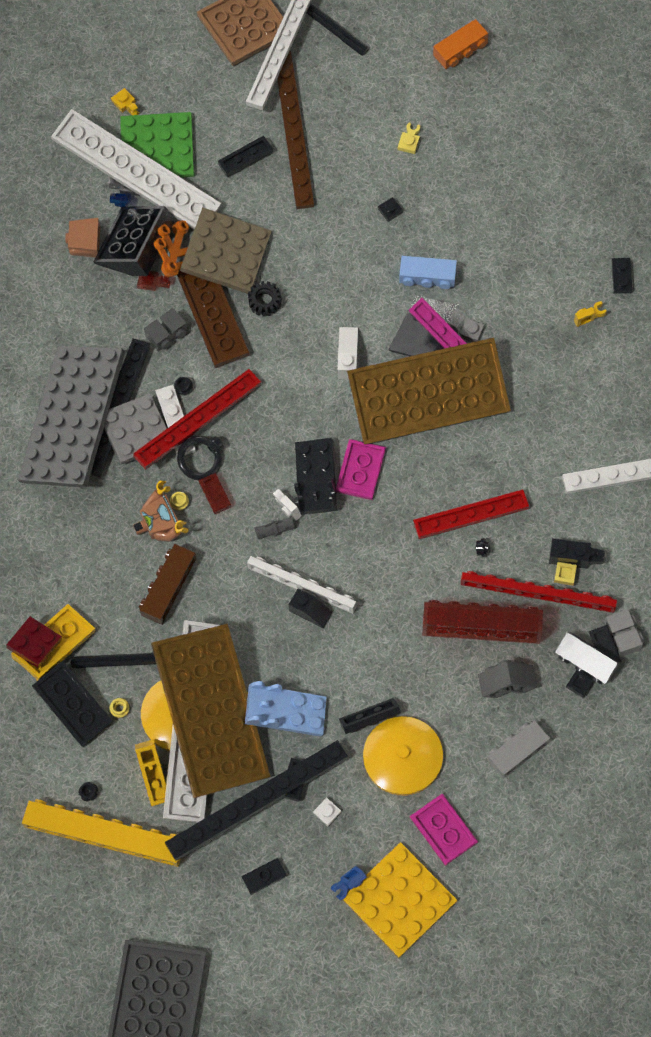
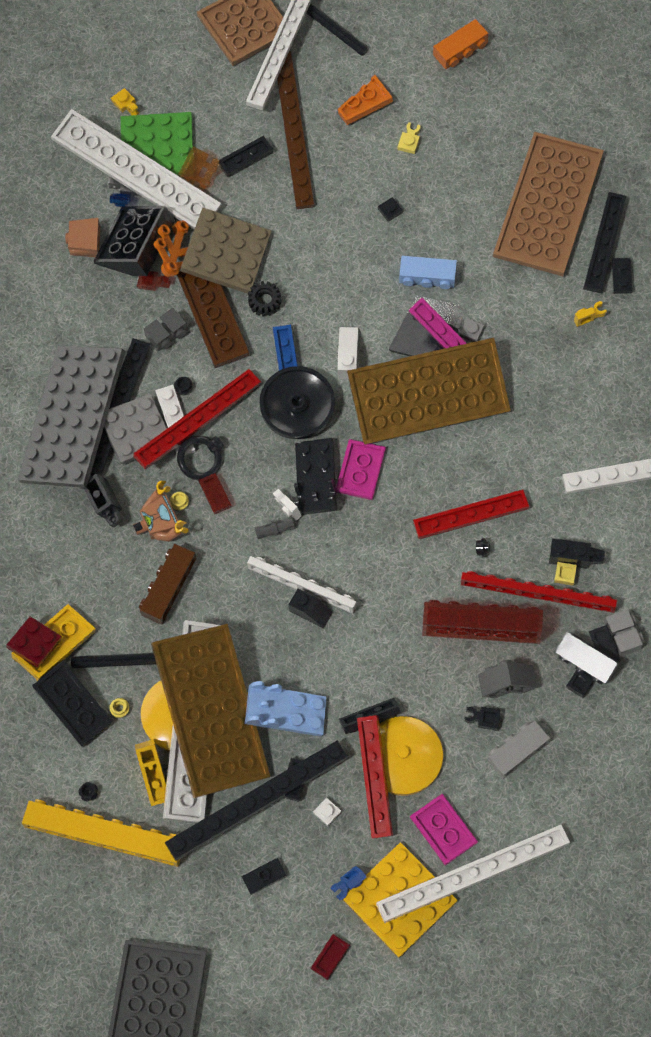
(103, 500): none -> black hinge
(192, 166): none -> clear orange plate
(284, 346): none -> blue plate
(297, 402): none -> black dish
(330, 957): none -> dark red tile
(367, 100): none -> orange wing
(374, 777): none -> red plate
(472, 873): none -> white plate
(487, 717): none -> black plate
(548, 204): none -> medium nougat plate
(604, 242): none -> black plate

